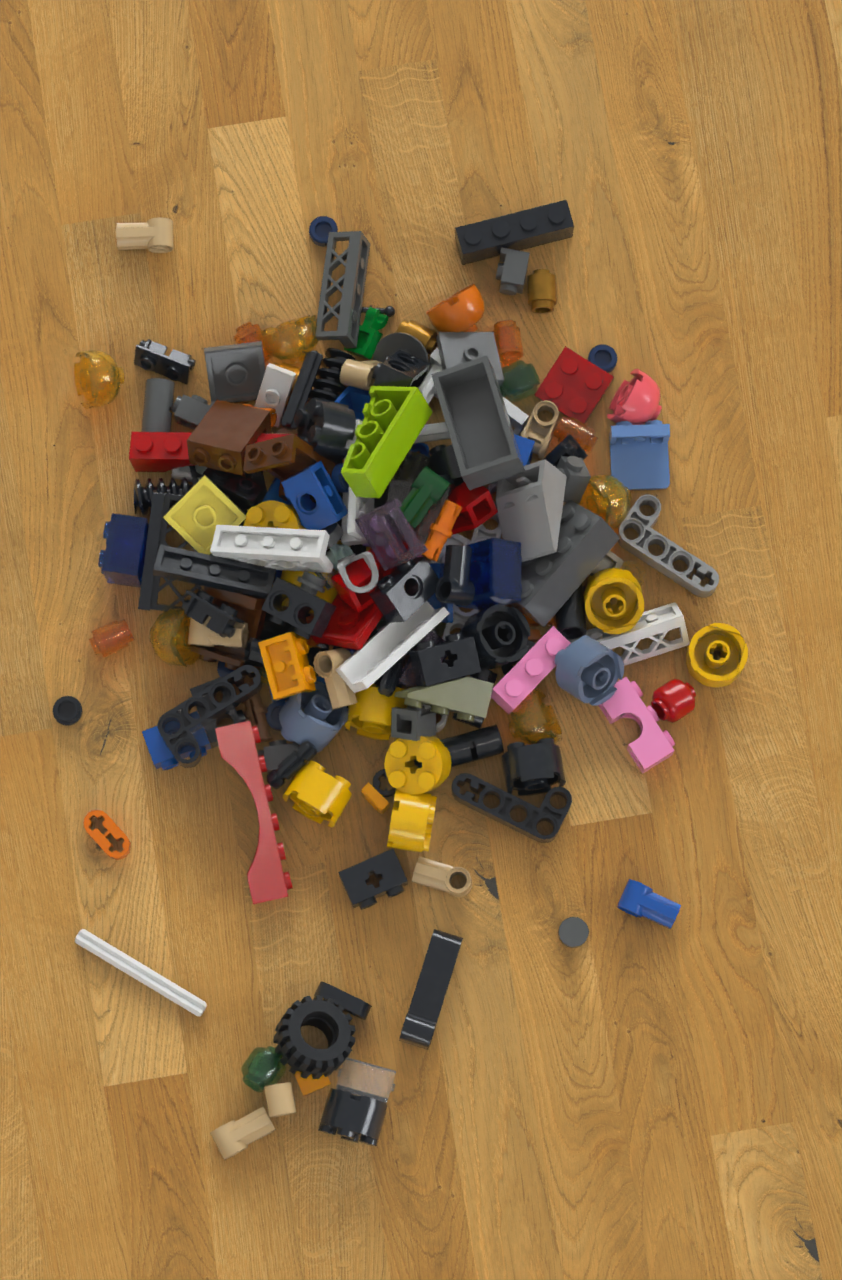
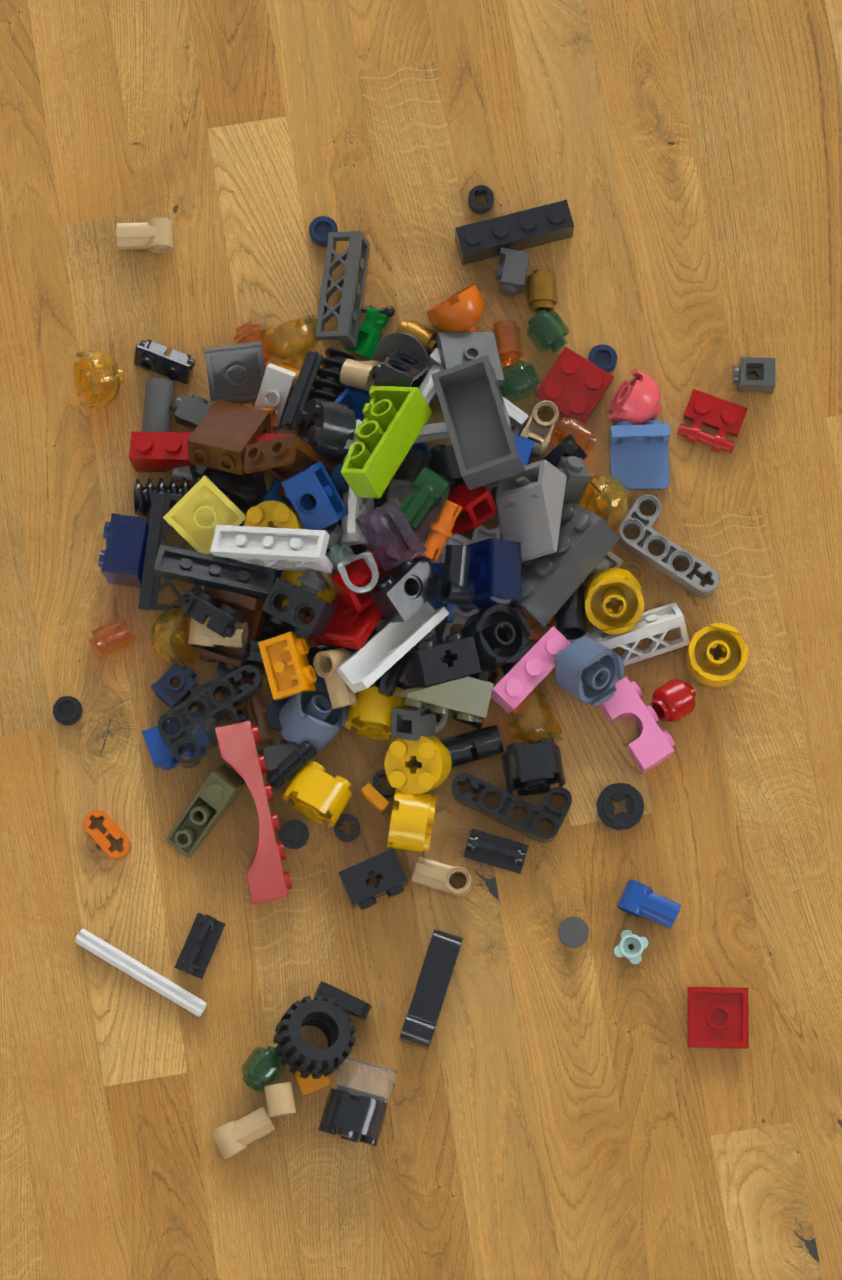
(175, 696): none -> dark blue brick
(200, 945): none -> black hinge
(206, 809): none -> olive slope
(294, 834): none -> black plate
(341, 834): none -> black bush
(478, 190): none -> black bush
(496, 851): none -> black hinge
(547, 331): none -> clear green head
(618, 792): none -> black gear
(639, 944): none -> light aqua plate
(715, 414): none -> red plate
(717, 1017): none -> red plate
(761, 367): none -> dark grey brick

